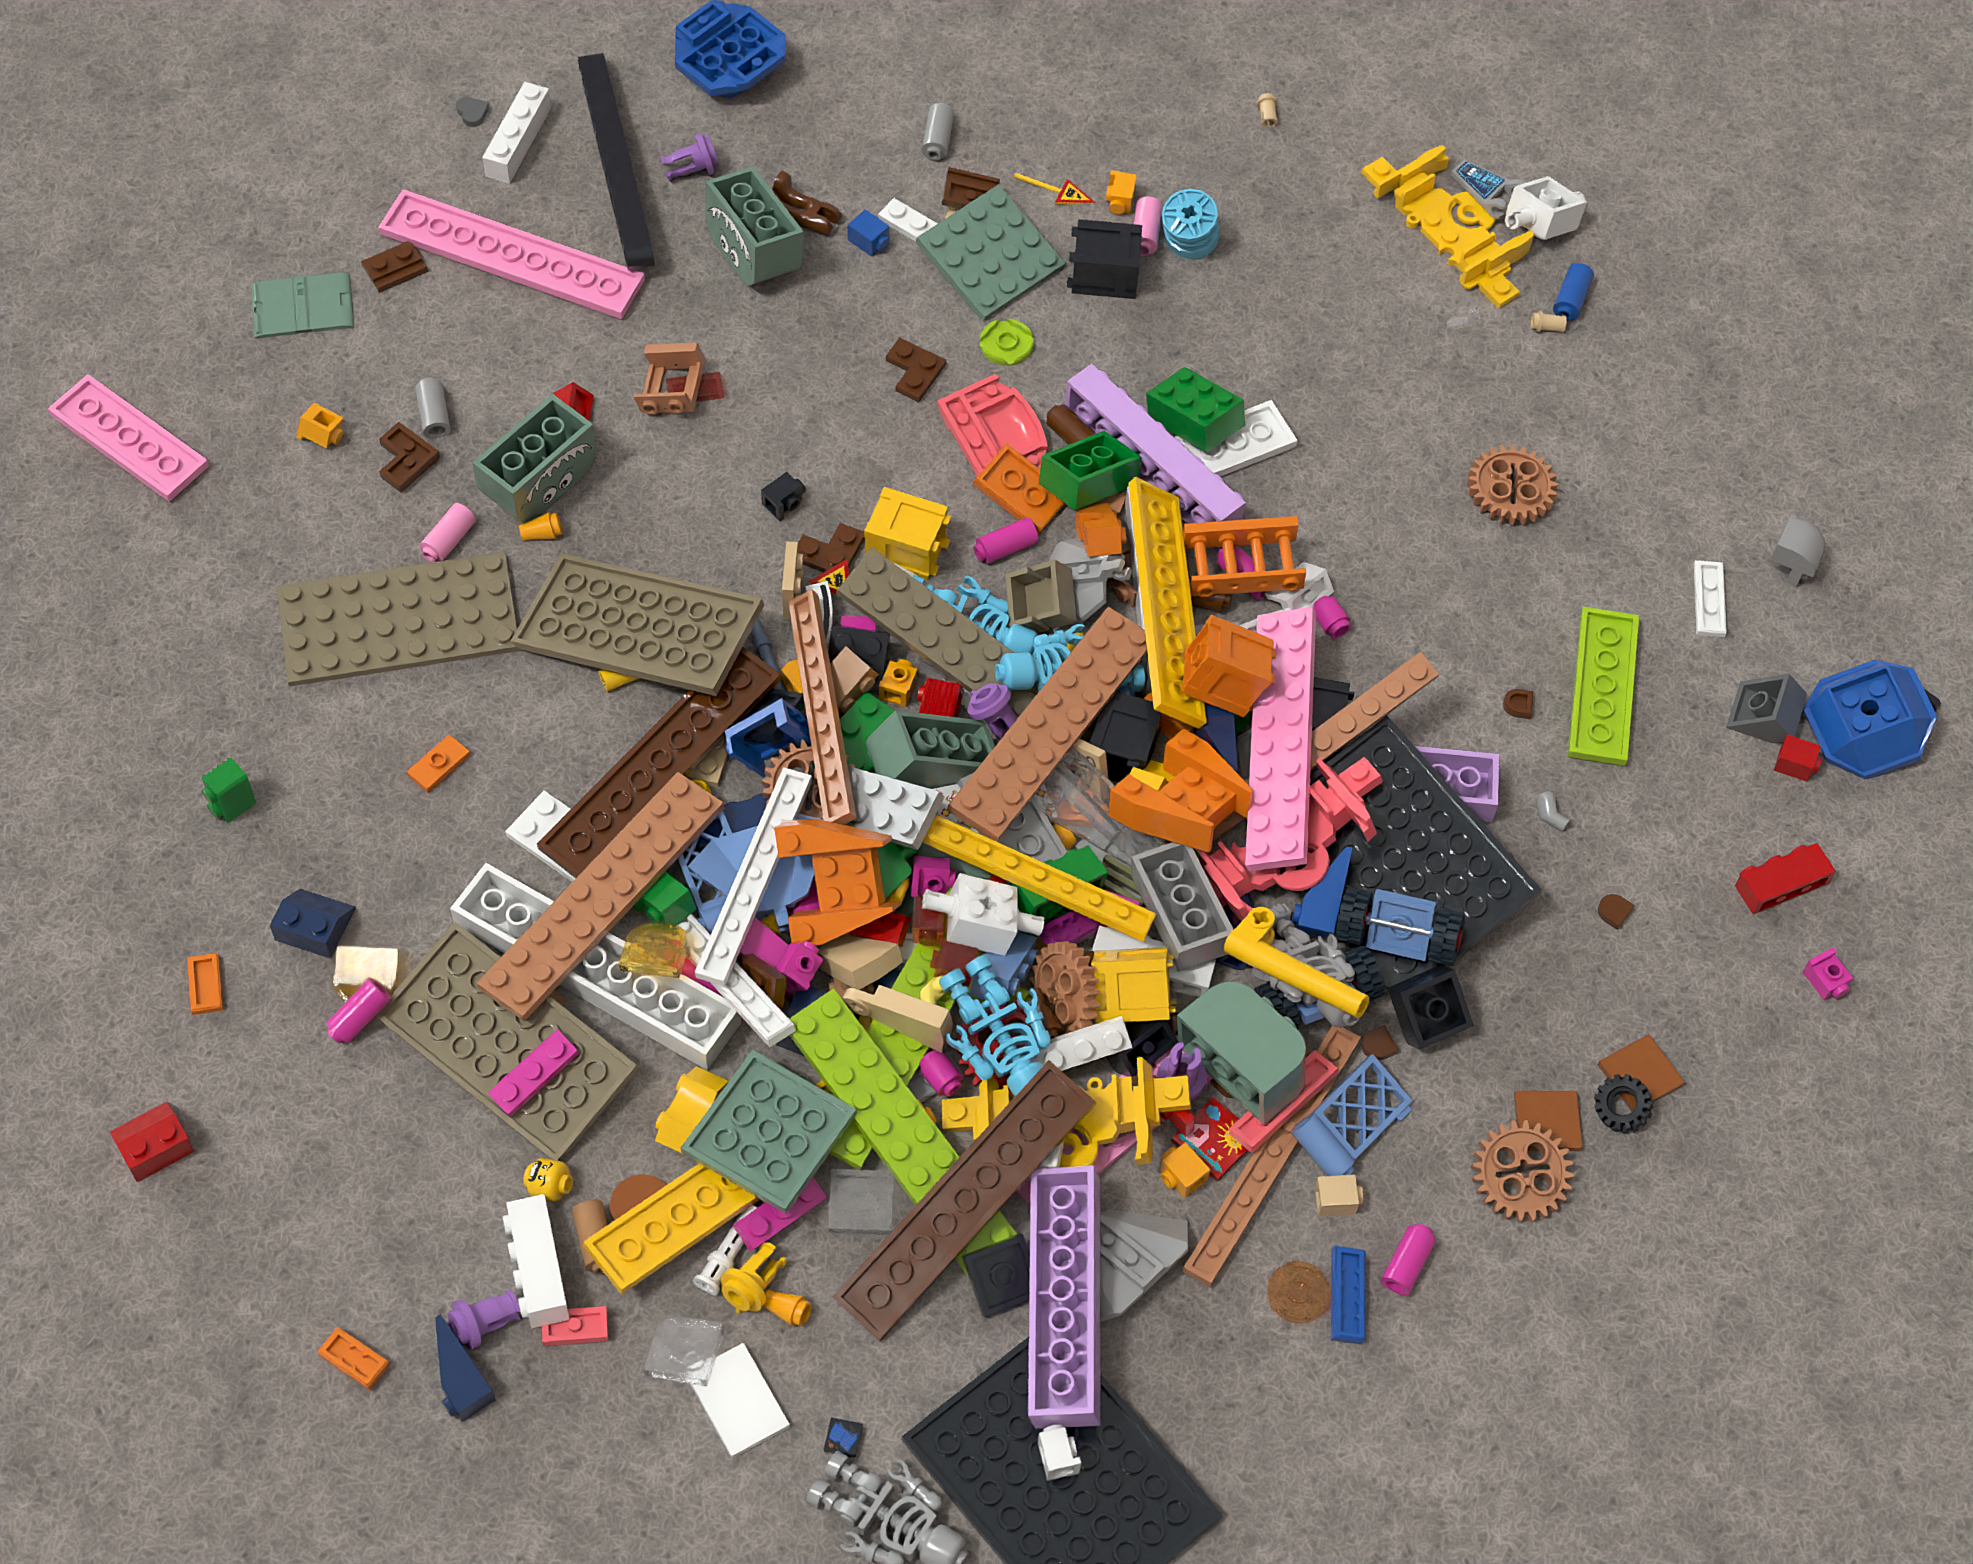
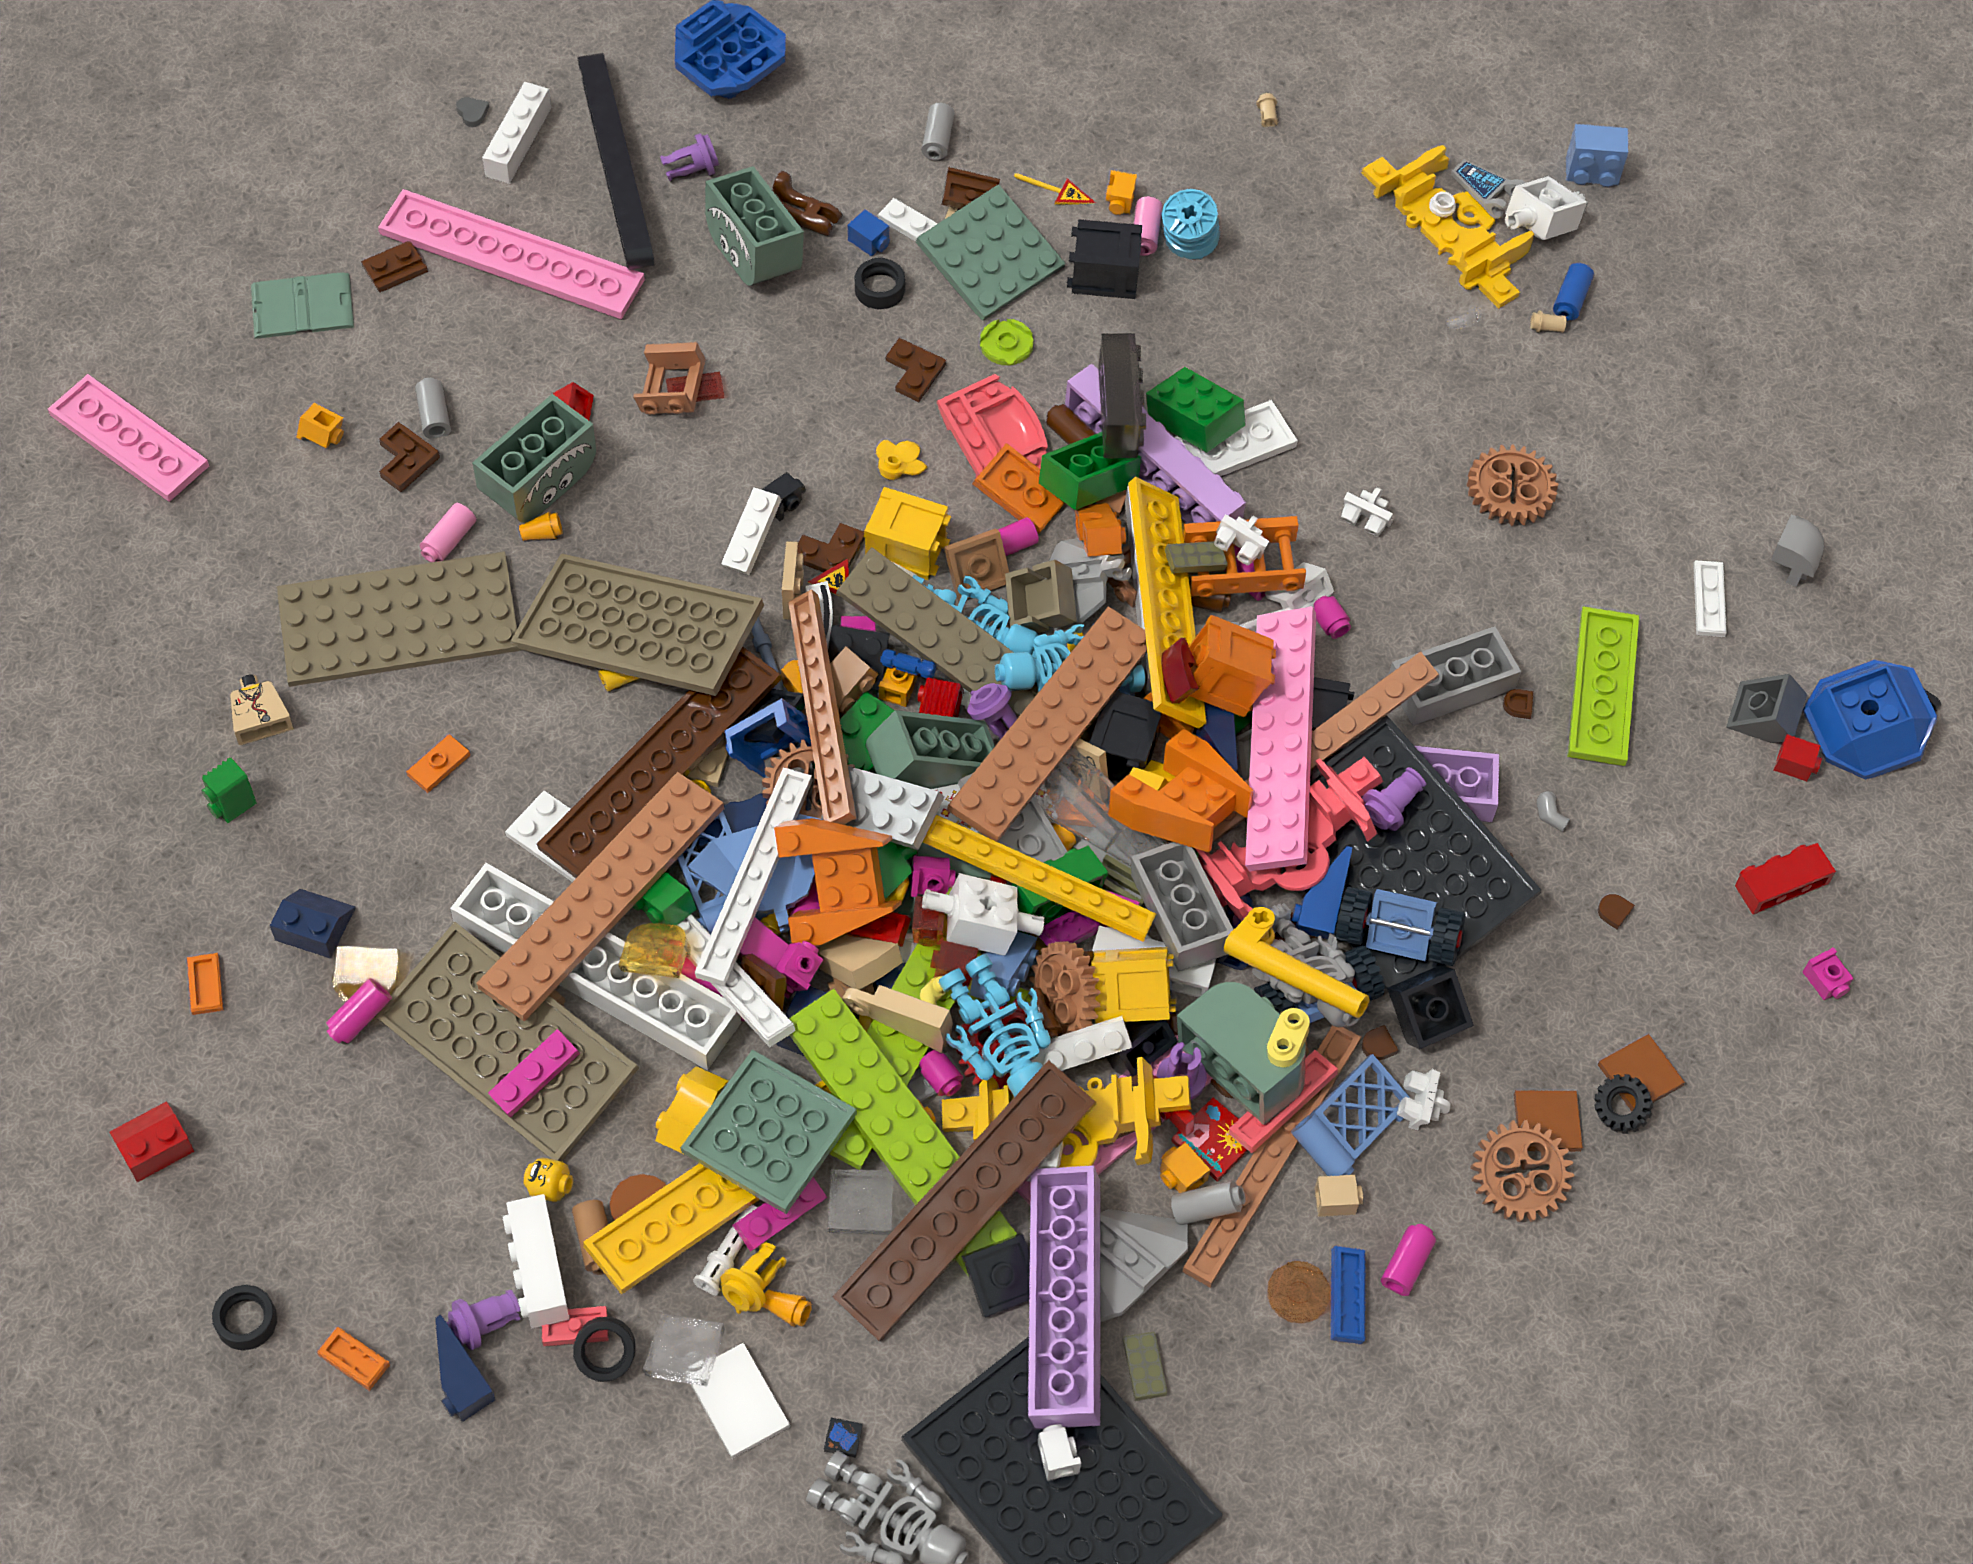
(258, 711): none -> tan torso
(258, 1336): none -> black tyre
(595, 1372): none -> black tyre
(751, 531): none -> white plate
(874, 299): none -> black tyre
(899, 459): none -> yellow plate
(908, 663): none -> blue axle
(979, 558): none -> medium nougat tile
(1121, 395): none -> clear smoke brick
(1144, 1366): none -> olive tile
(1177, 672): none -> dark red slope
(1195, 557): none -> olive tile
(1207, 1202): none -> light grey brick
(1243, 535): none -> white hips
(1289, 1035): none -> light yellow plate
(1378, 517): none -> white hips
(1388, 804): none -> medium lavender piece
(1427, 1101): none -> white hips
(1442, 204): none -> white plate
(1468, 672): none -> light grey brick
(1596, 154): none -> medium blue brick

